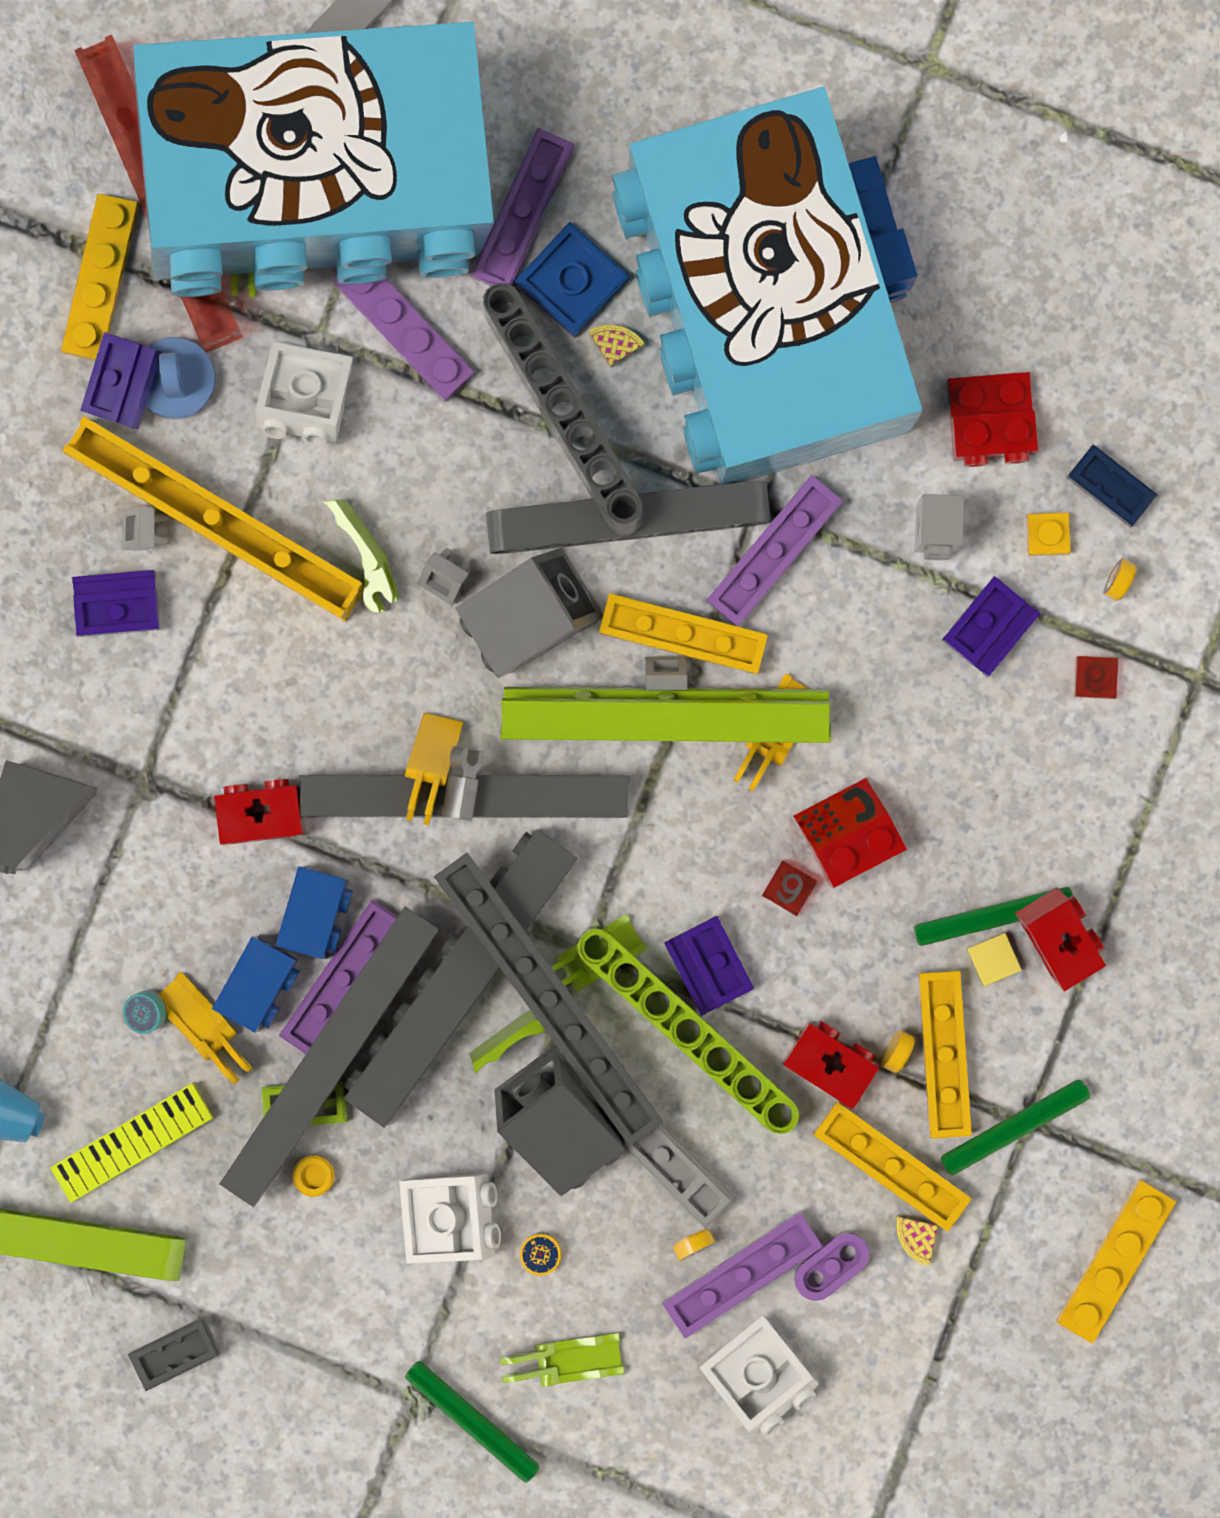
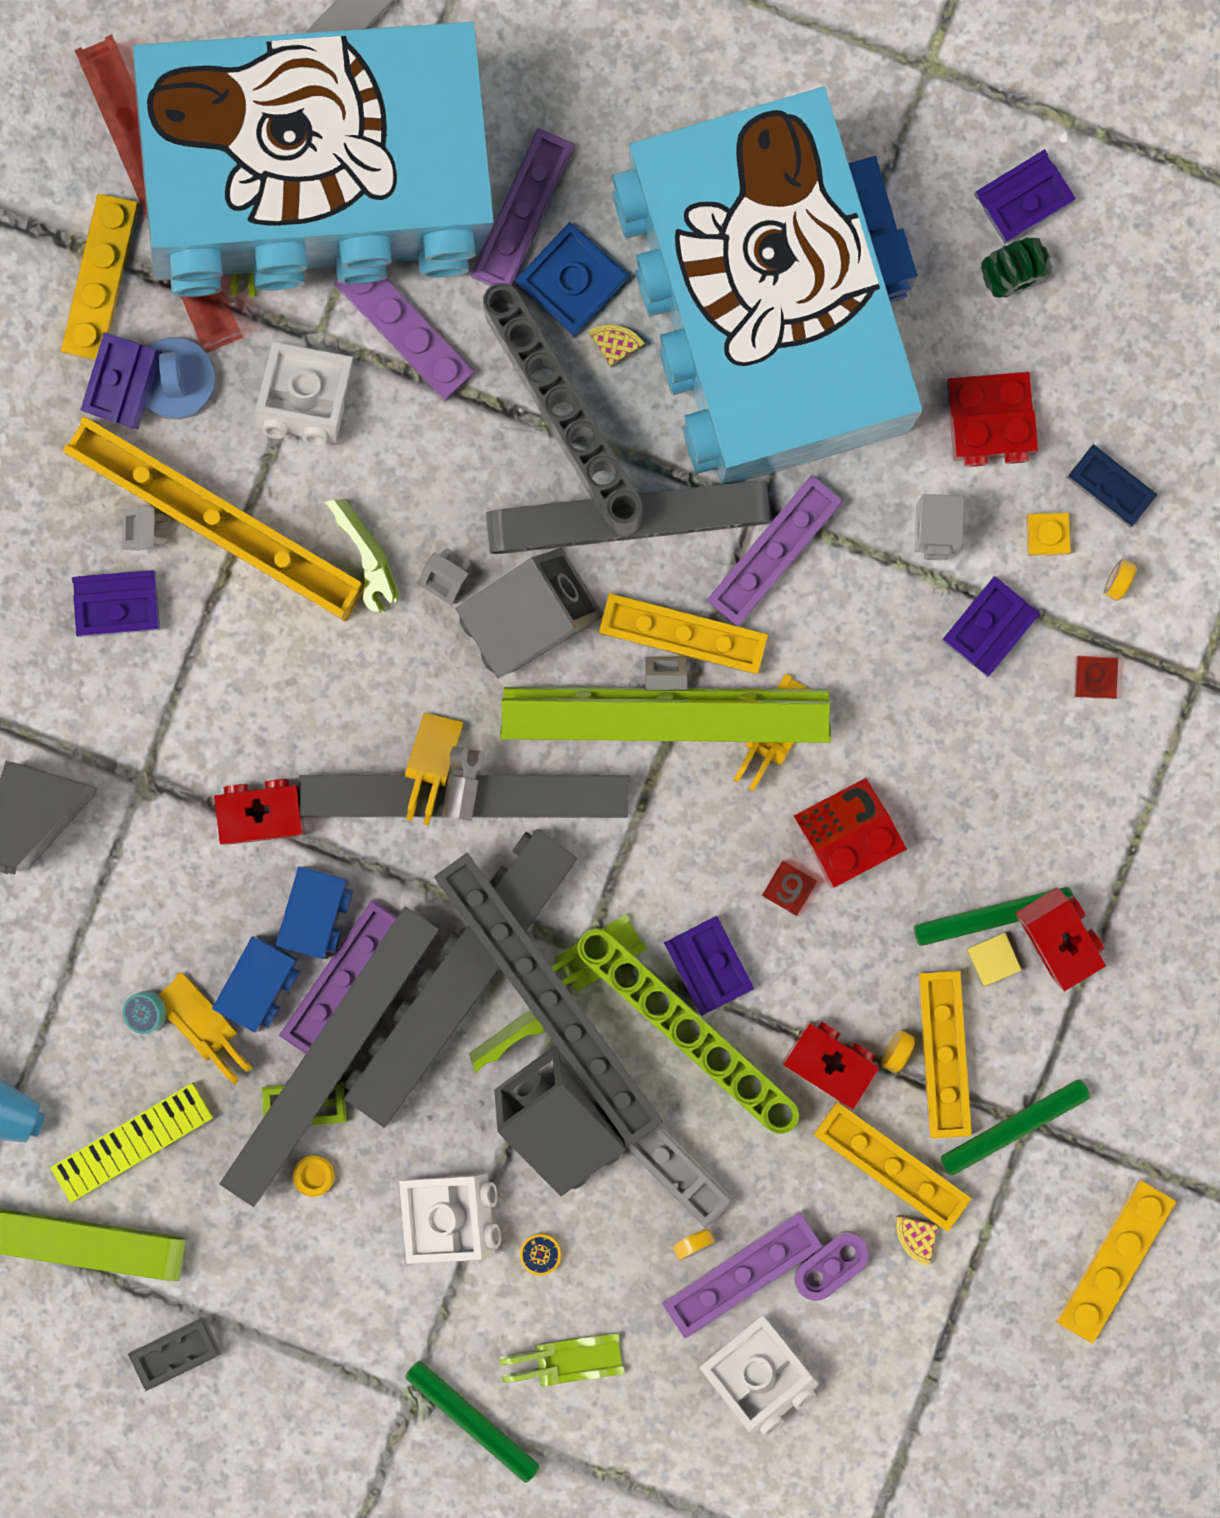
(1016, 267): none -> dark green gear
(1024, 196): none -> dark purple plate

